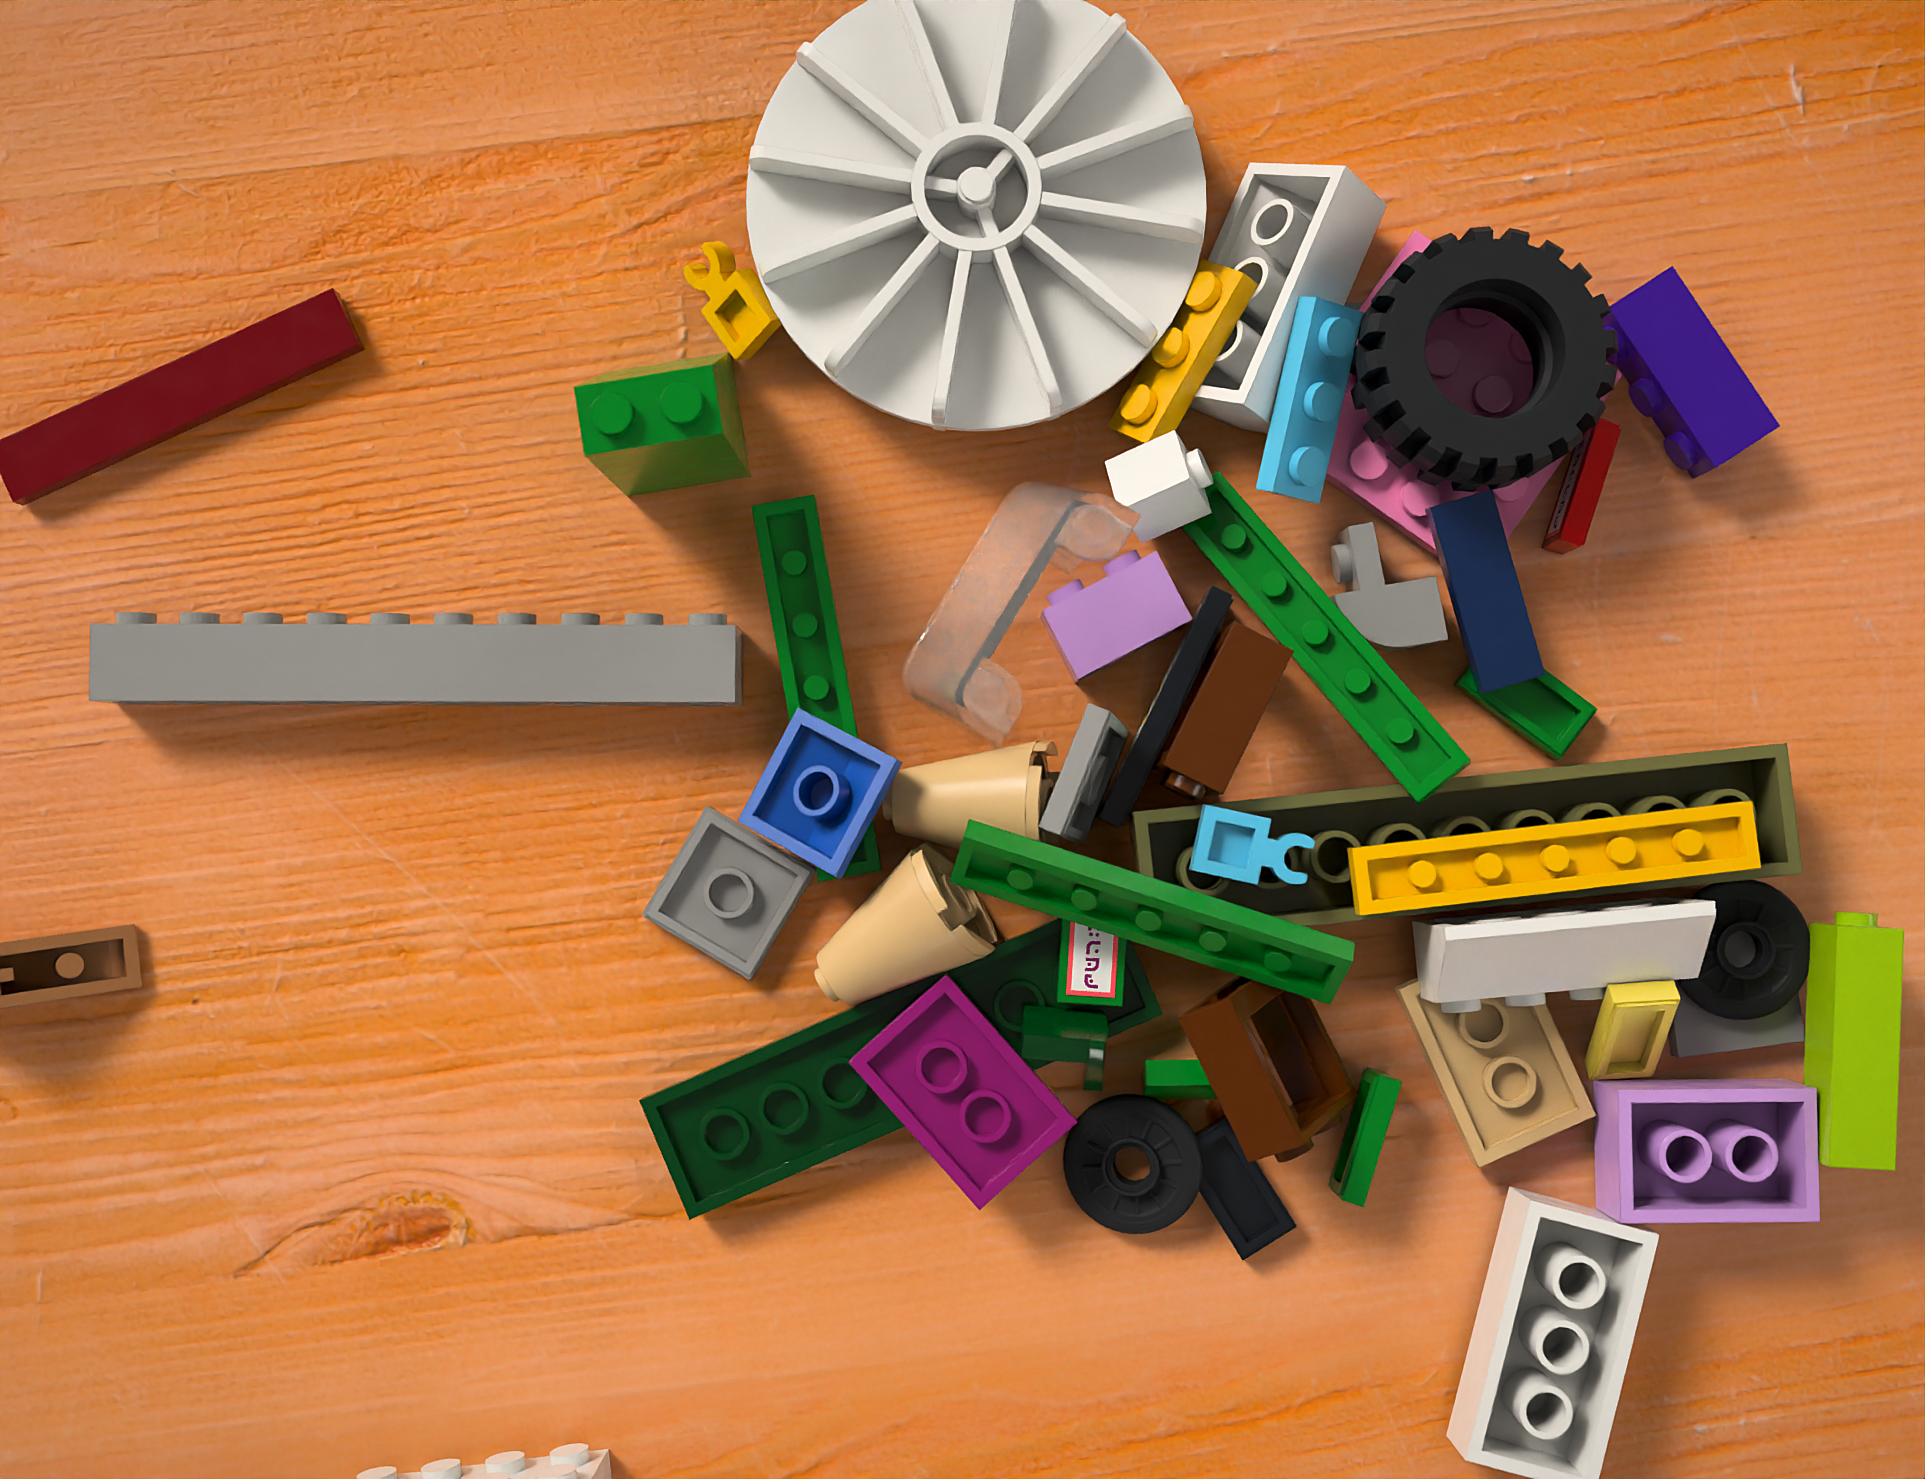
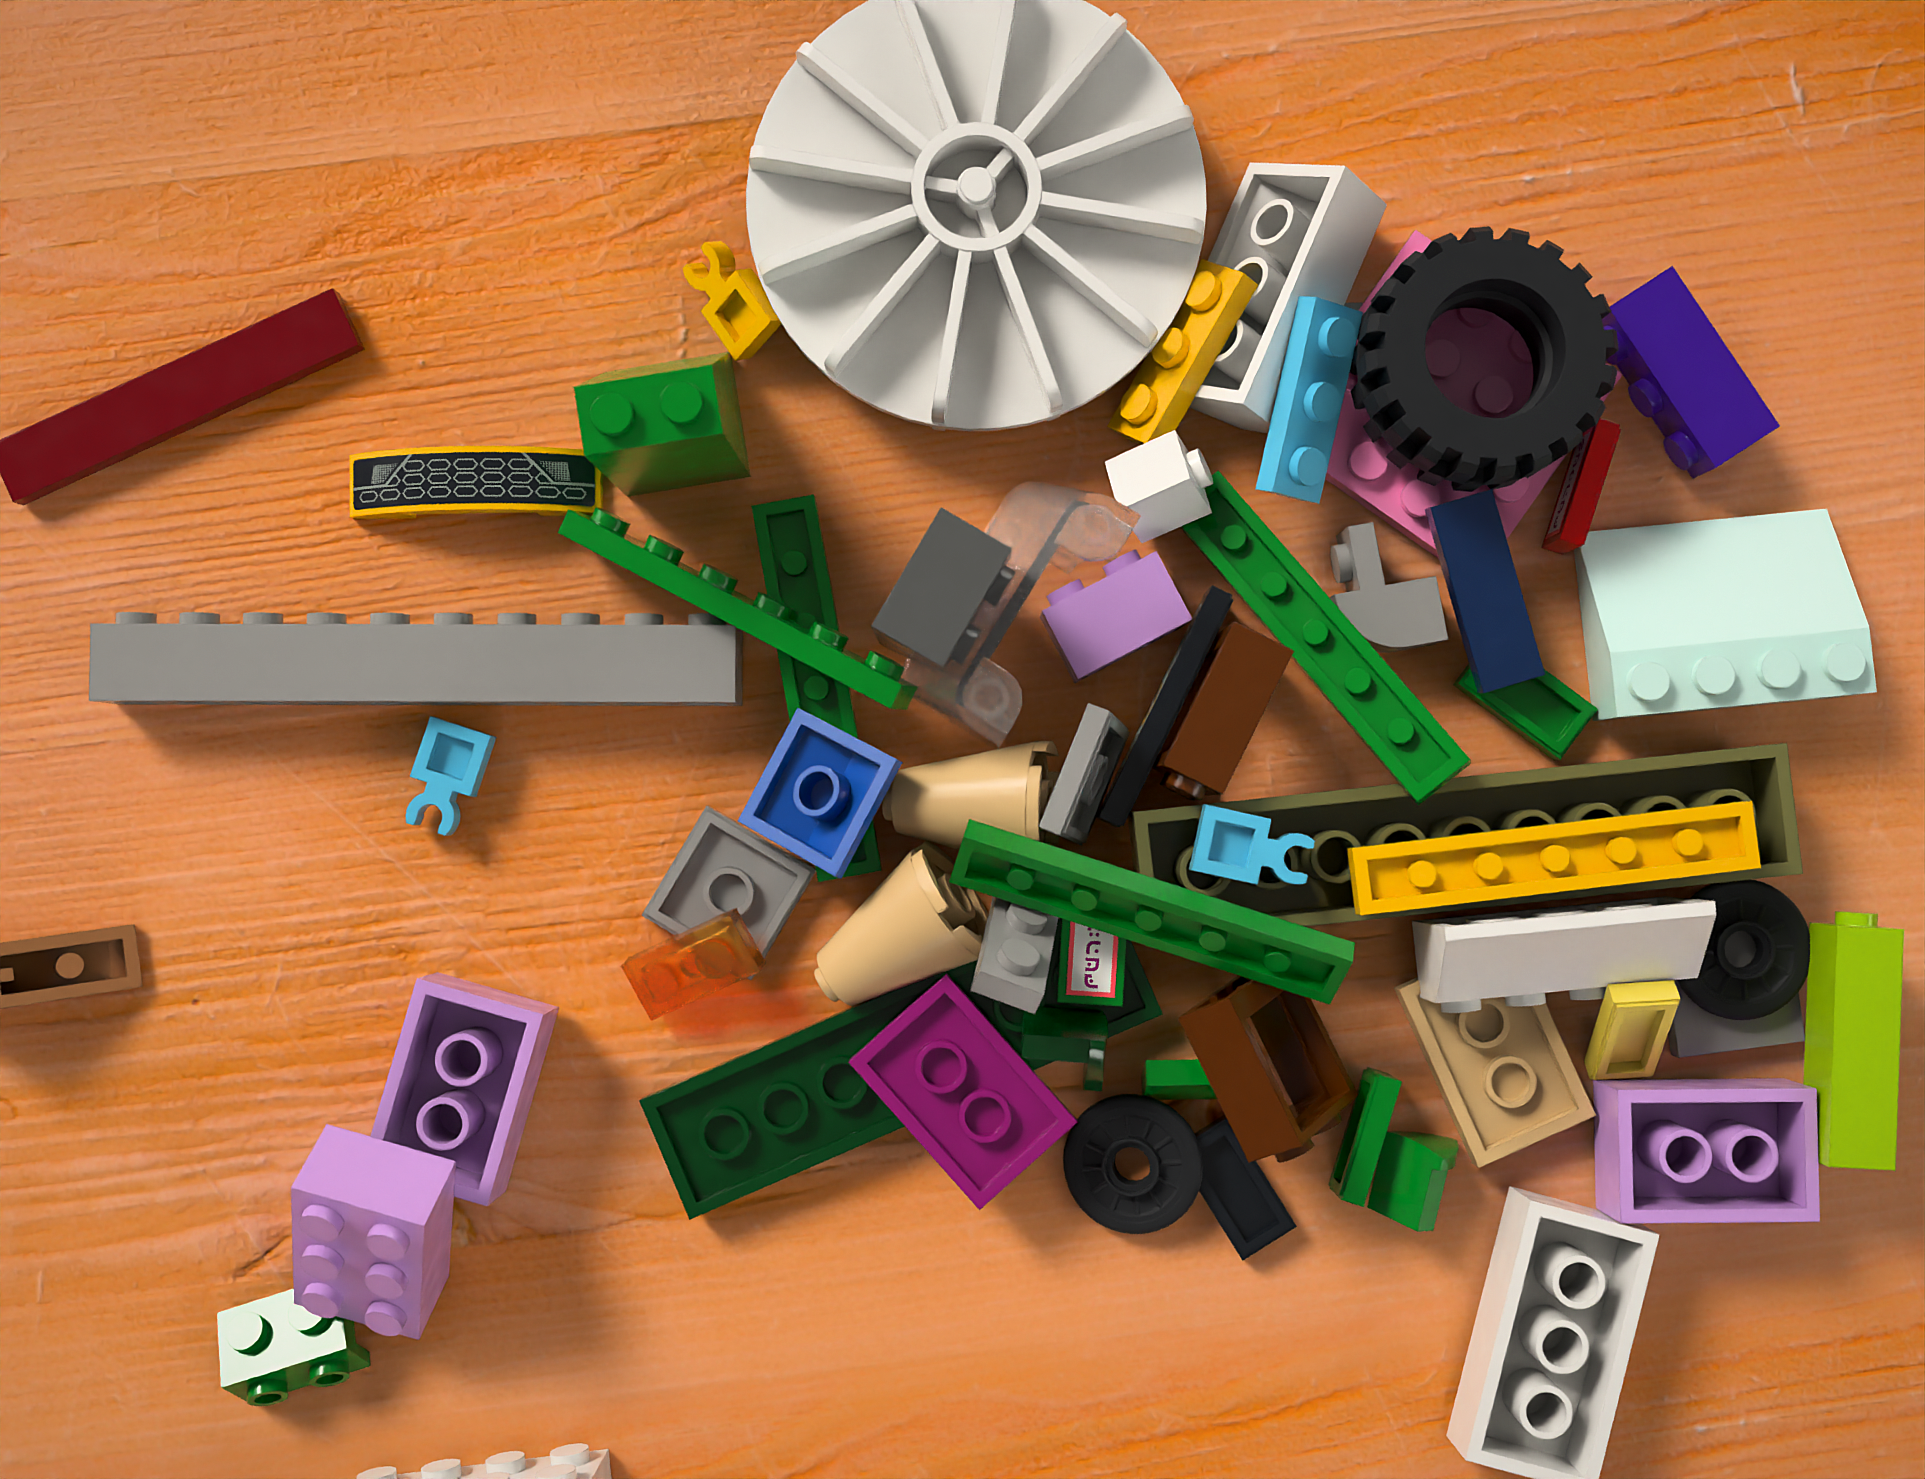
(282, 1348): none -> bracket
(371, 1231): none -> lavender brick
(451, 763): none -> medium azure plate
(465, 1079): none -> lavender brick
(473, 481): none -> slope
(693, 964): none -> clear orange plate
(762, 618): none -> green plate
(943, 592): none -> dark grey slope
(1015, 955): none -> light grey plate
(1412, 1177): none -> green tile
(1720, 615): none -> light aqua slope

